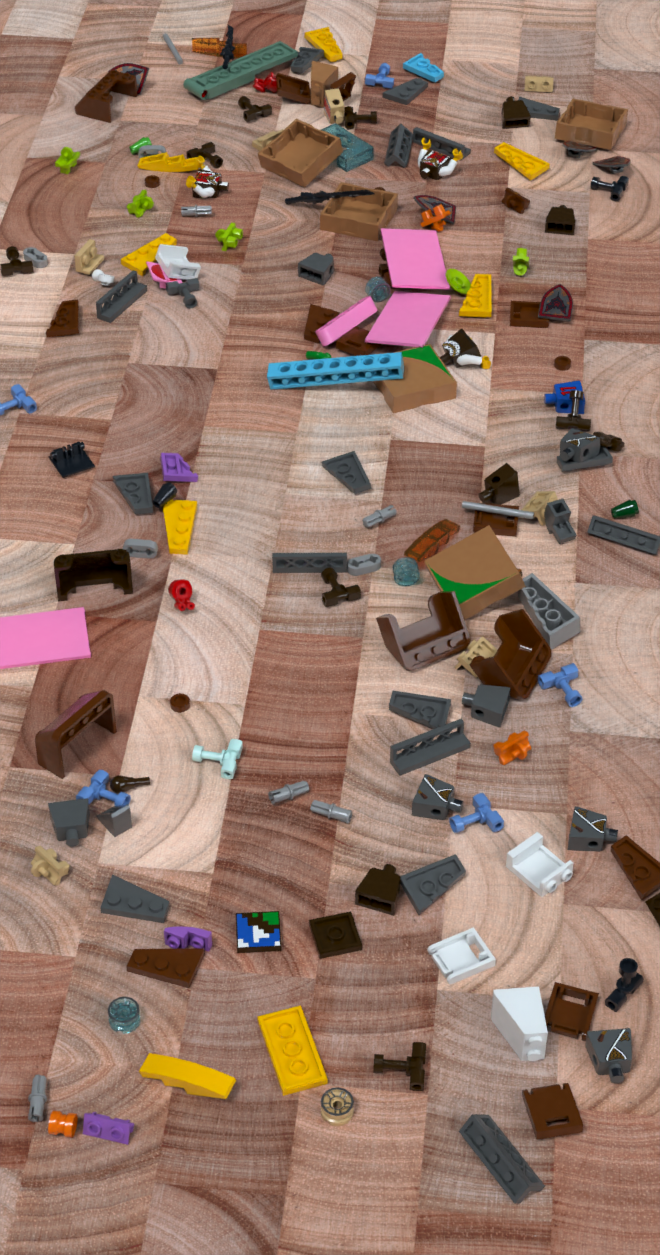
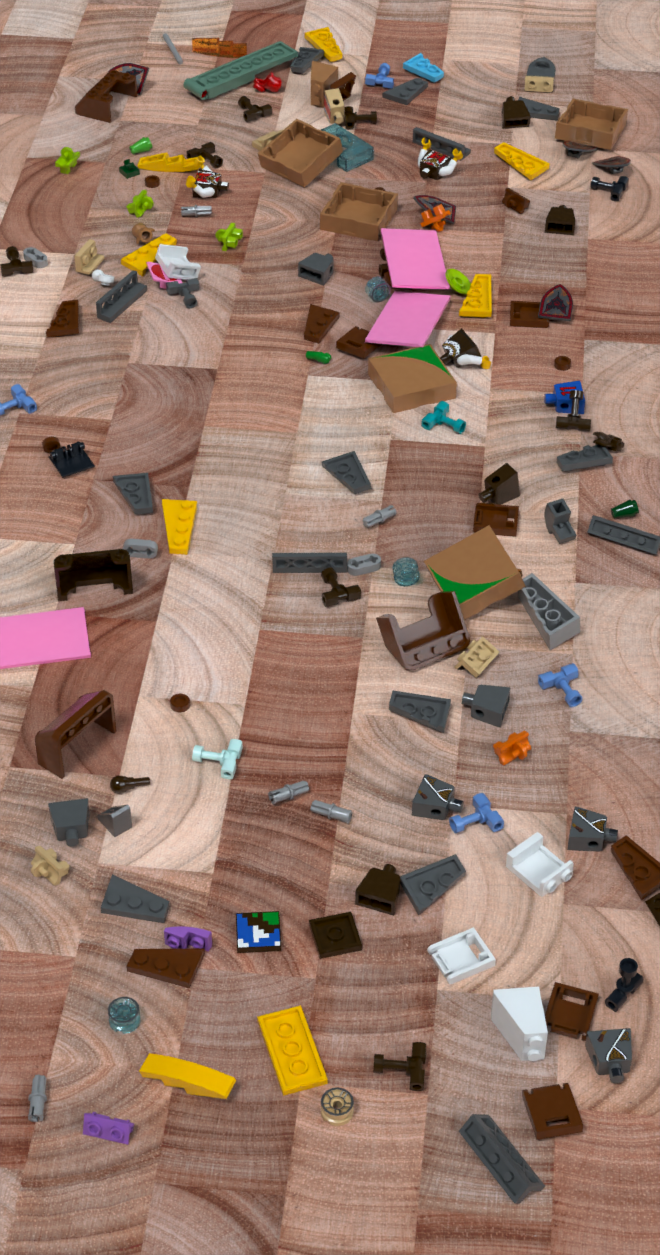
(50, 444): none -> reddish brown tile
(62, 1124): orange wheel -> none
(98, 790): medium blue bar -> none
(129, 169): none -> dark green tile
(142, 233): none -> medium nougat animal
(150, 150): light grey beam -> none
(164, 495): black cone -> none
(176, 469): medium lavender wing -> none
(181, 592): red piece -> none
(227, 51): black sword -> none
(290, 88): reddish brown container -> none
(321, 196): black sword -> none
(336, 370): medium azure brick -> none
(346, 321): bright pink beam -> none
(396, 142): dark grey fence -> none
(429, 750): dark grey fence -> none
(431, 540): clear orange slope -> none
(439, 417): none -> teal bar
(498, 510): light grey bar -> none
(518, 658): reddish brown windscreen -> none
(520, 262): lime hips -> none
(538, 504): tan bracket -> none
(541, 67): none -> dark grey shield
(579, 446): dark grey torso -> none

